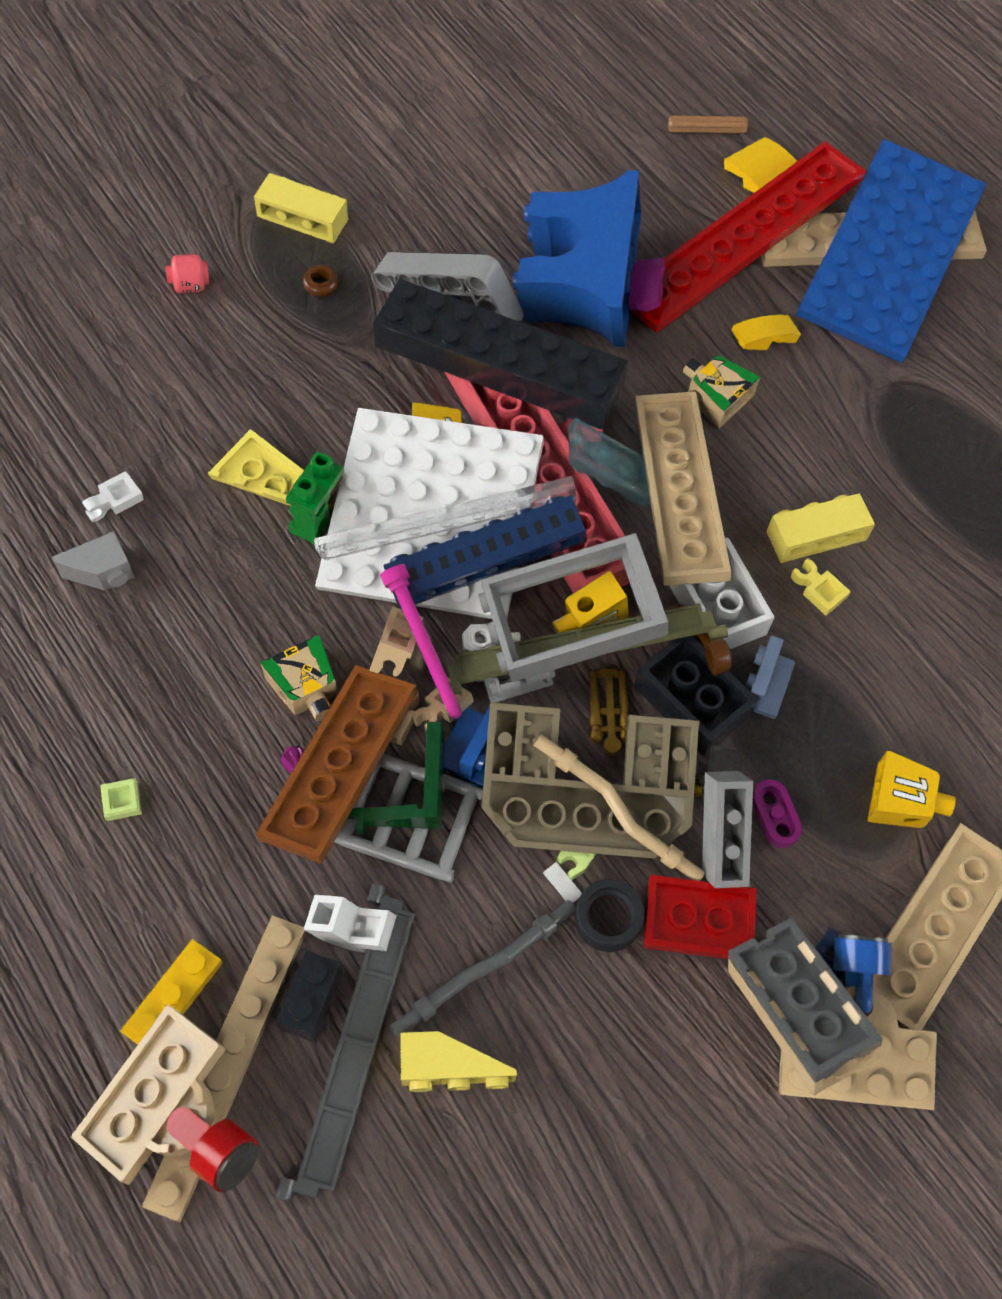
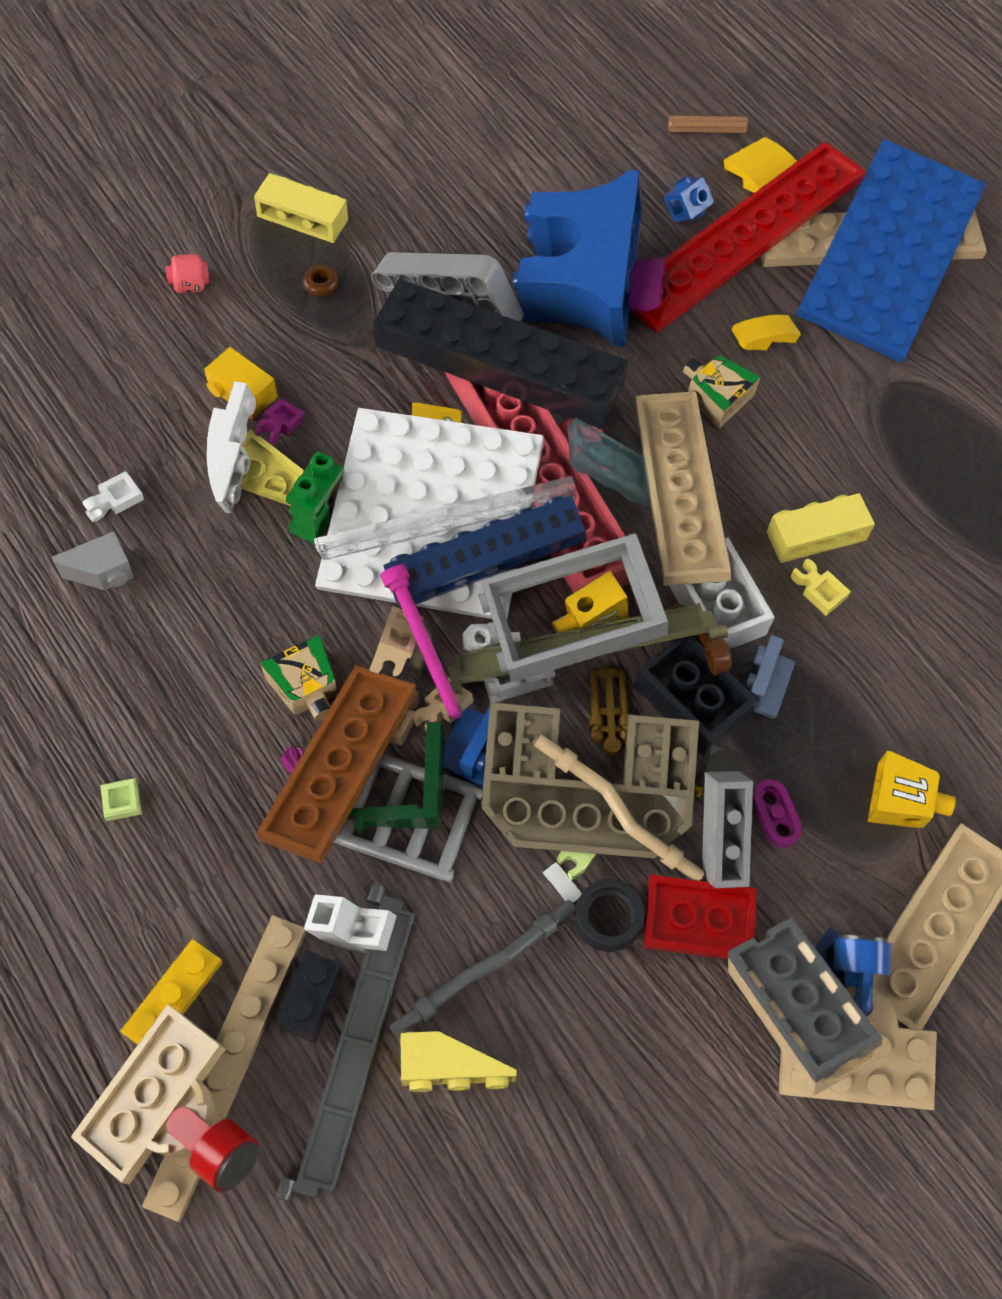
(225, 455): none -> white slope
(234, 367): none -> yellow brick
(280, 418): none -> magenta plate
(688, 199): none -> blue brick

